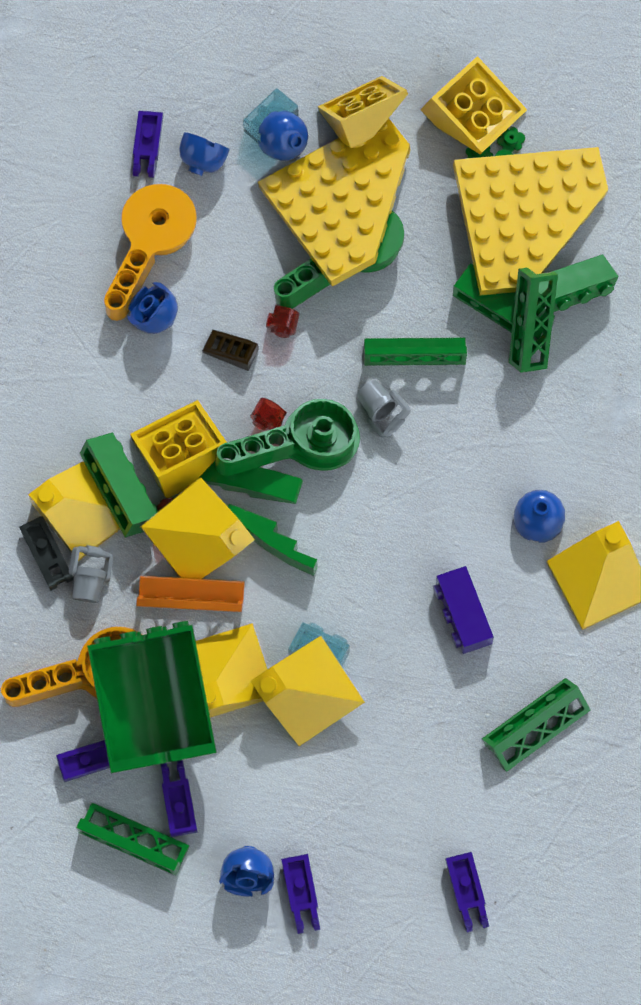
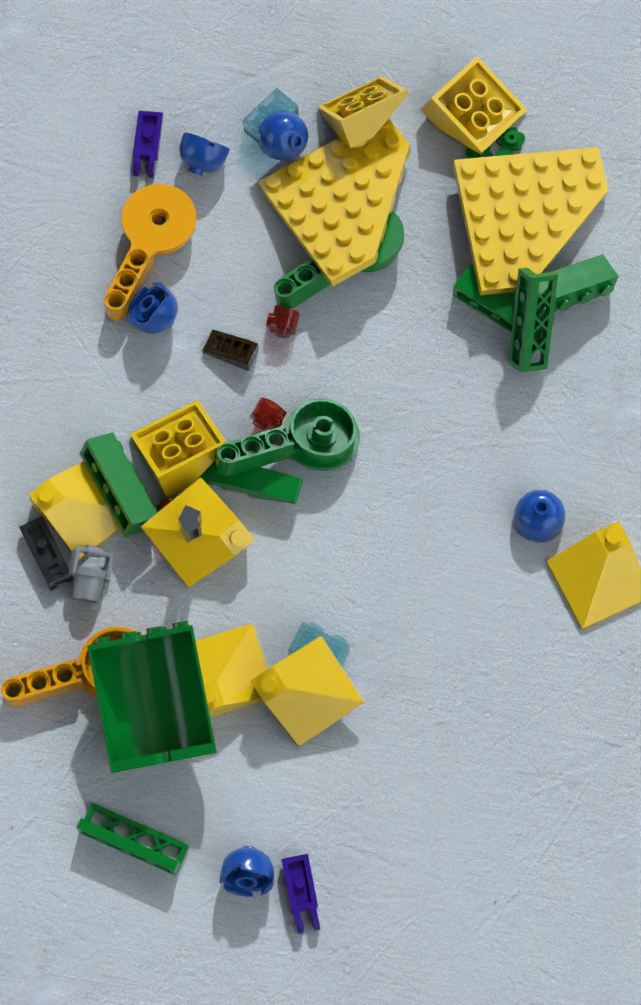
(83, 761): dark purple hinge -> none
(178, 802): dark purple hinge -> none
(190, 523): none -> dark grey piece
(191, 593): orange fence -> none
(266, 535): green slope -> none
(381, 404): light grey piece -> none
(414, 351): green fence -> none
(463, 610): dark purple brick -> none
(467, 888): dark purple hinge -> none
(515, 729): green fence -> none

